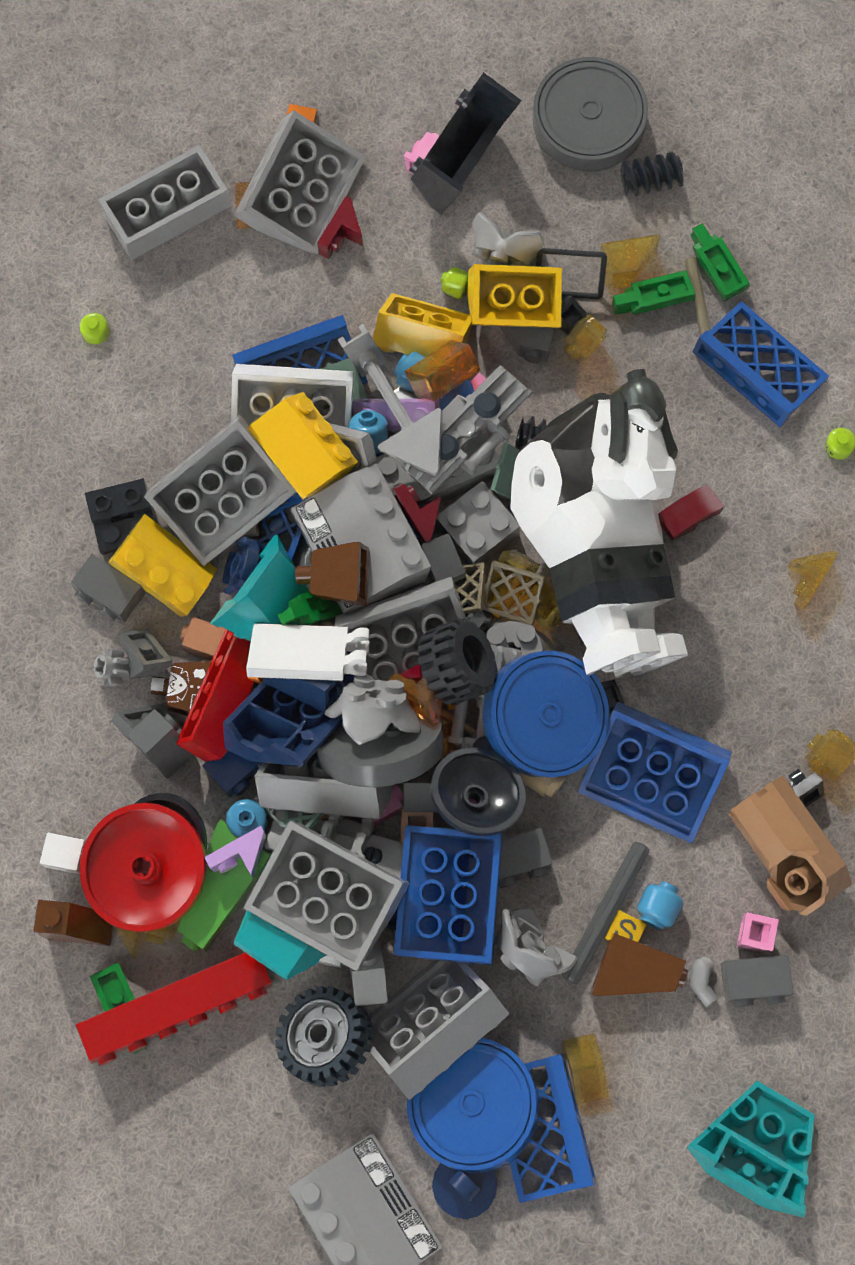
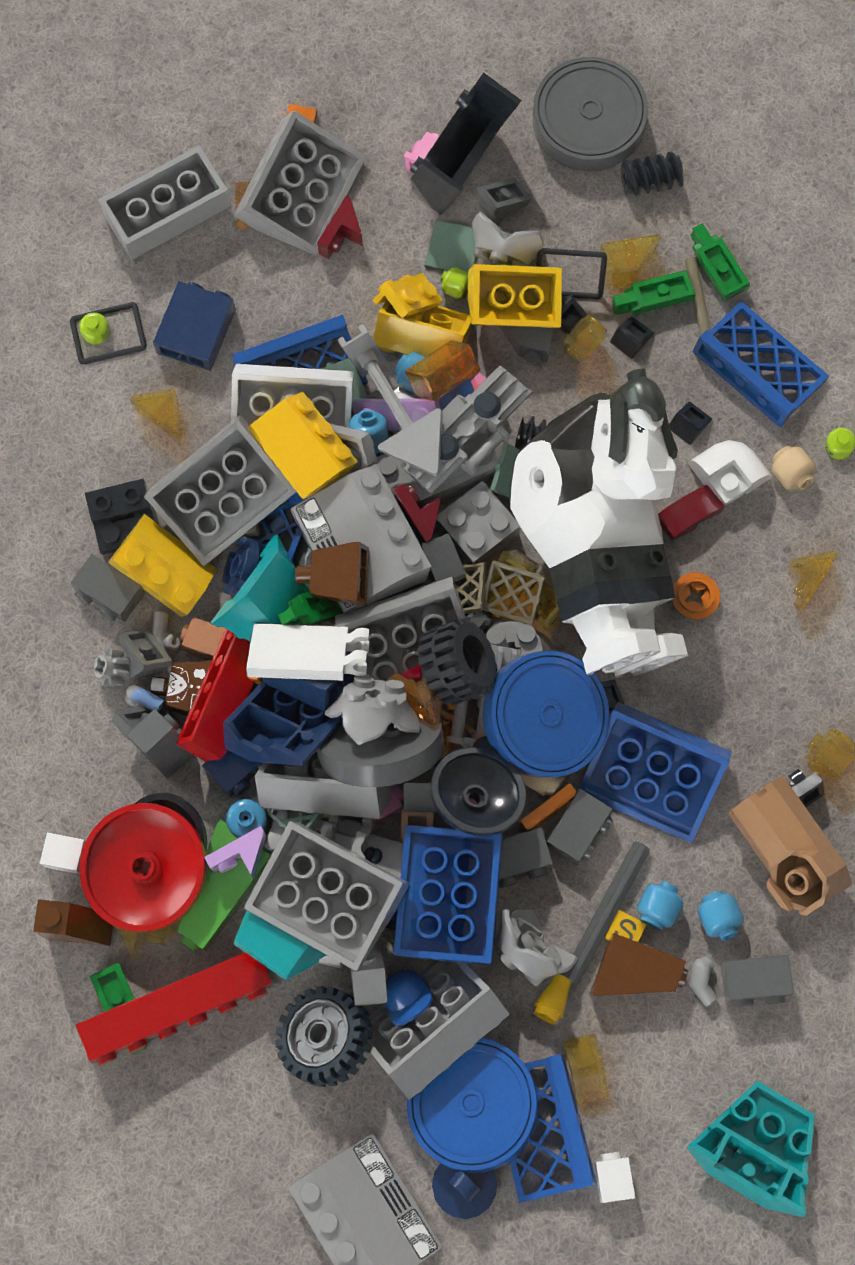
(73, 319): none -> black piece
(138, 695): none -> medium blue arm
(161, 409): none -> clear yellow slope
(163, 636): none -> light grey arm
(194, 325): none -> dark blue brick
(406, 996): none -> blue cap
(409, 295): none -> yellow bracket
(450, 247): none -> sand green piece
(501, 198): none -> dark grey slope
(548, 808): none -> orange tile
(552, 1002): none -> yellow cone
(579, 827): none -> dark grey brick
(614, 1178): none -> white brick
(631, 337): none -> black slope
(689, 422): none -> black slope
(698, 583): none -> orange gear
(720, 915): none -> dark azure head
(730, 470): none -> white brick
(757, 933): bright pink brick -> none
(793, 468): none -> tan head

